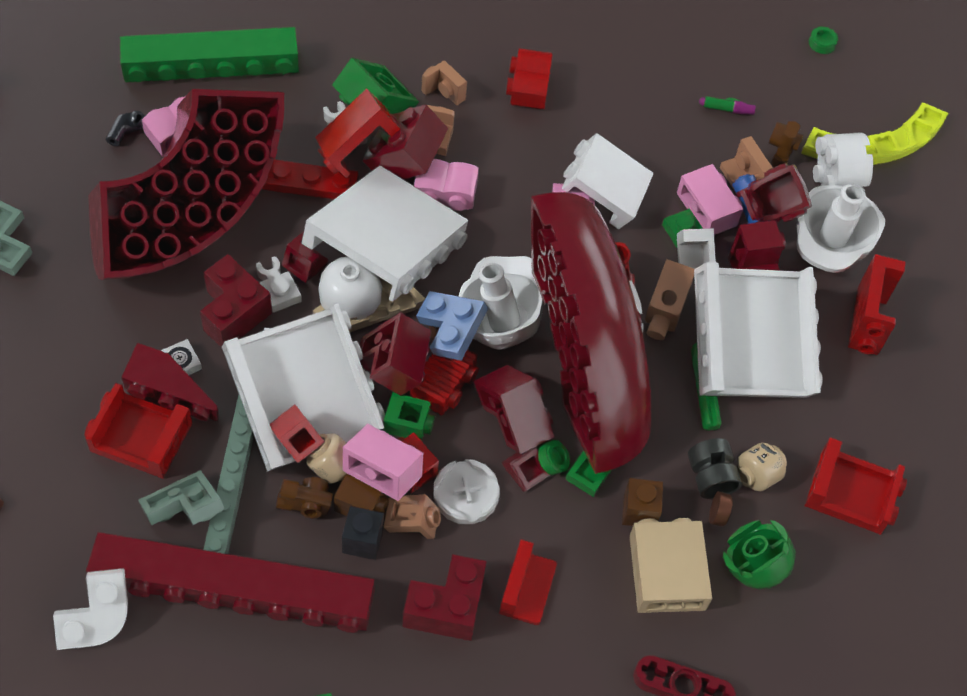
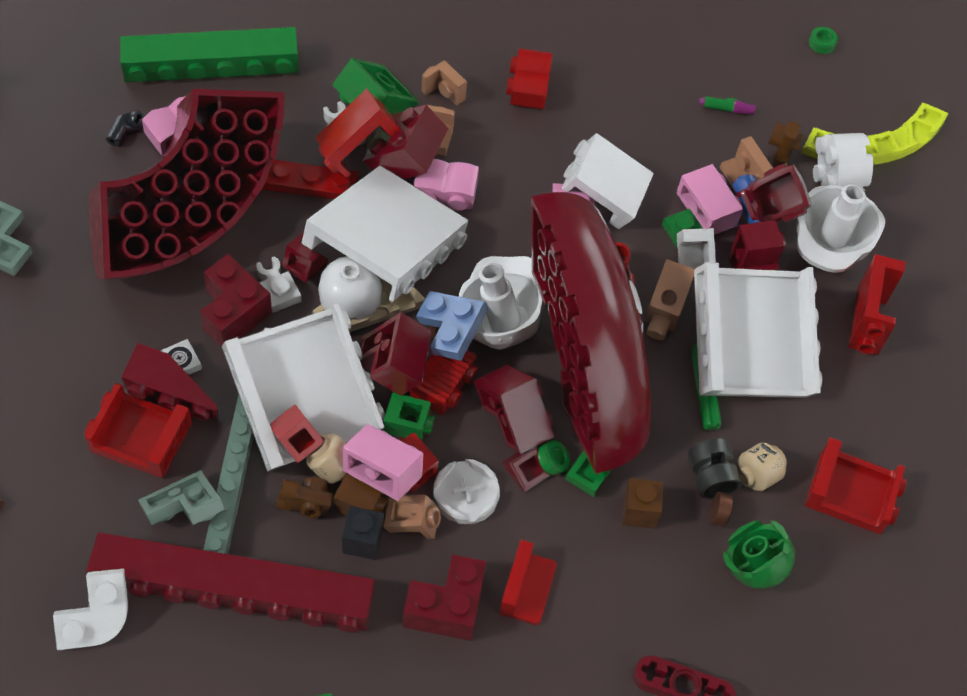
(670, 566): tan brick -> none

